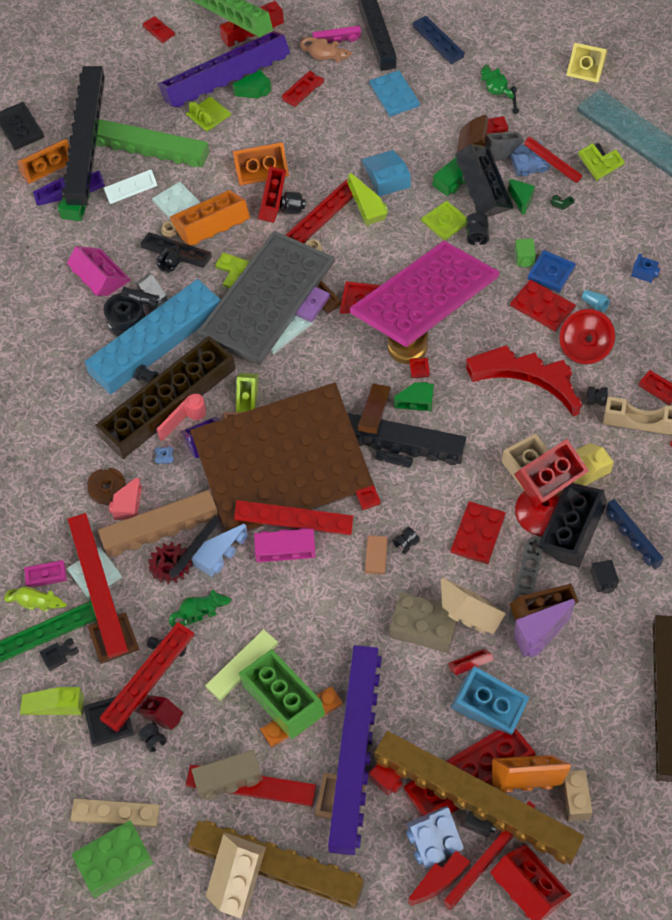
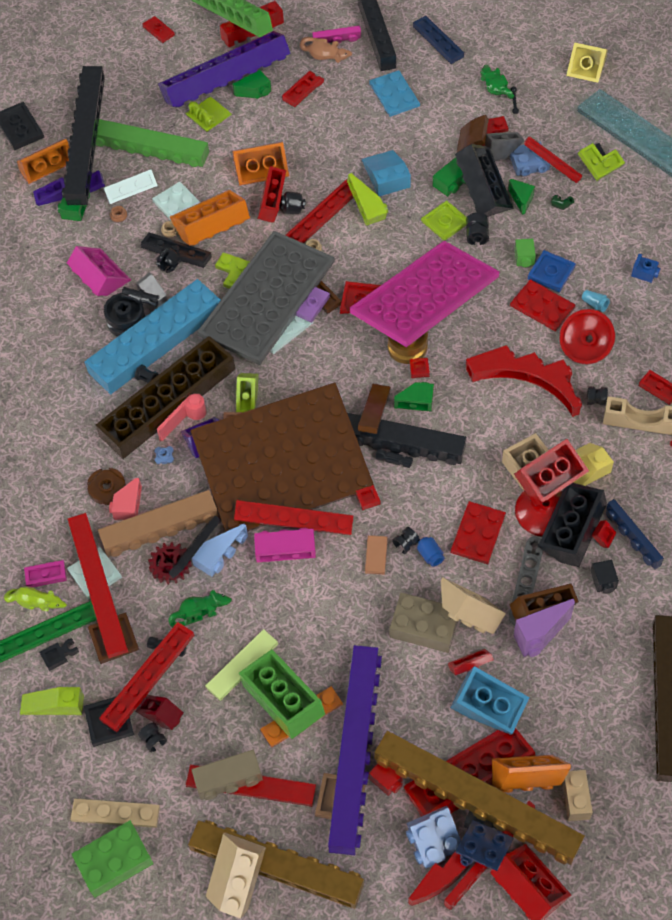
(118, 210): none -> nougat plate
(430, 551): none -> blue brick
(483, 846): none -> dark blue hinge
(604, 534): none -> red plate

